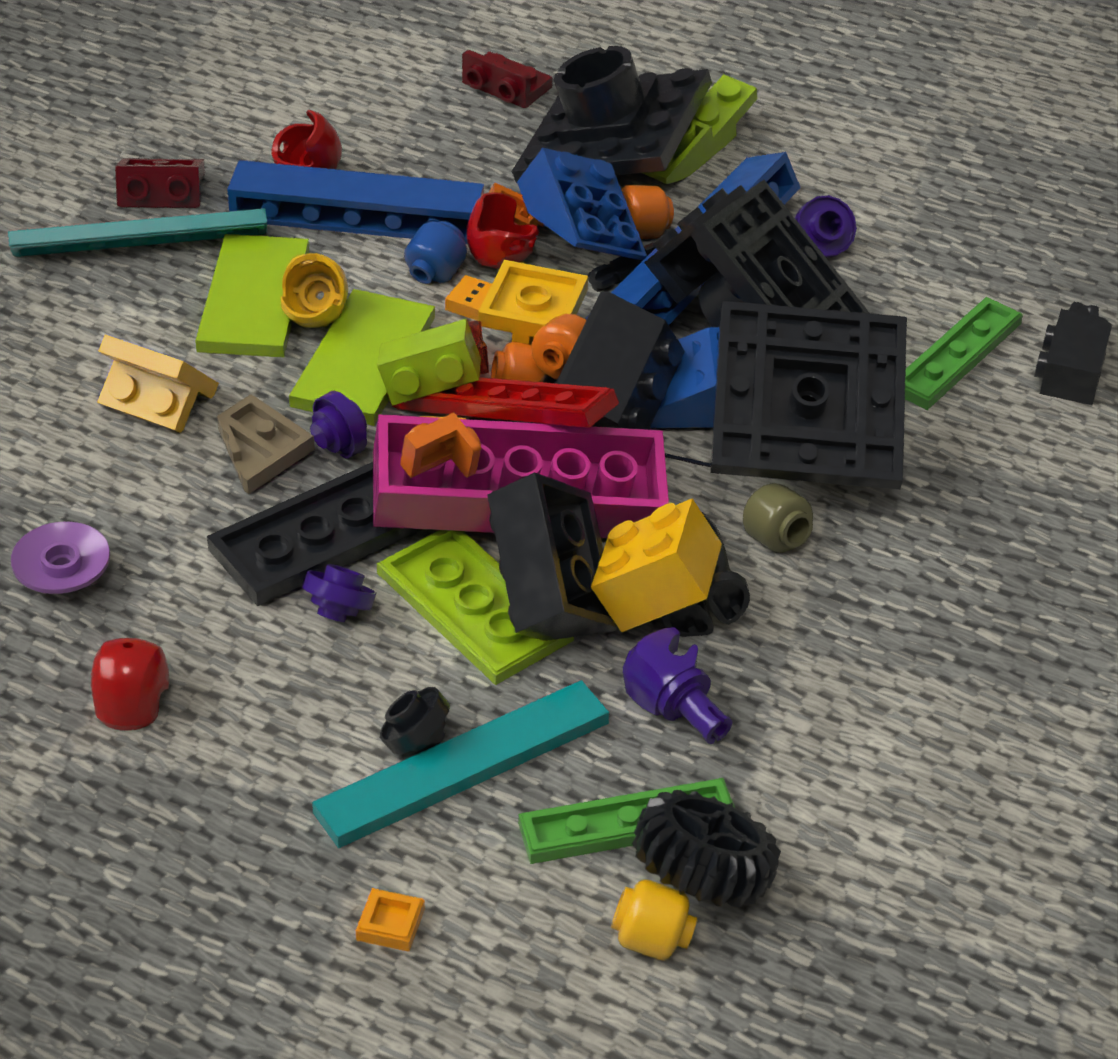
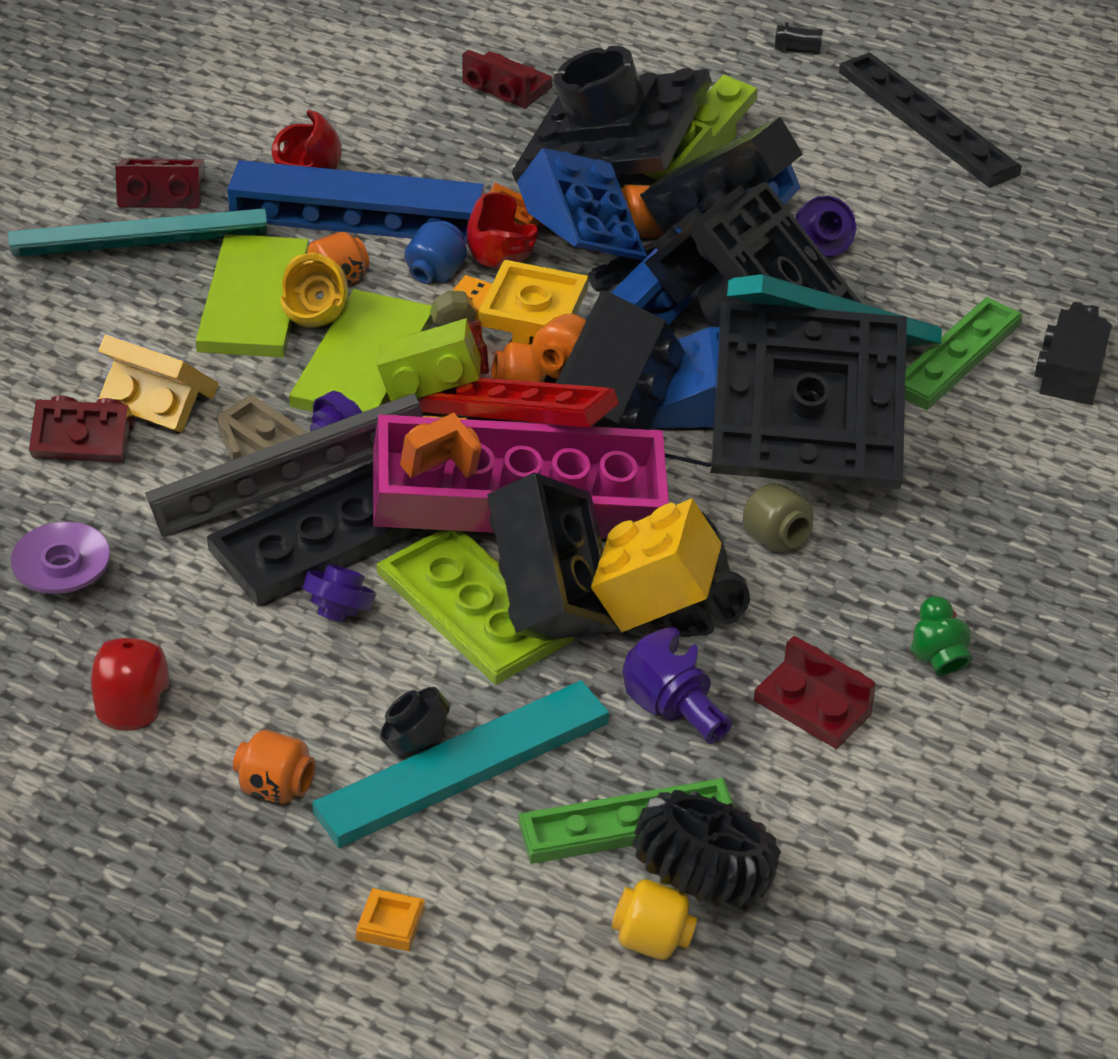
(80, 429): none -> dark red bracket
(272, 469): none -> dark grey tile
(274, 767): none -> orange head
(346, 252): none -> orange head
(452, 307): none -> olive tile
(742, 162): none -> black brick
(773, 291): none -> teal tile
(798, 38): none -> black pin
(817, 693): none -> dark red bracket
(930, 120): none -> black tile
(941, 637): none -> green animal

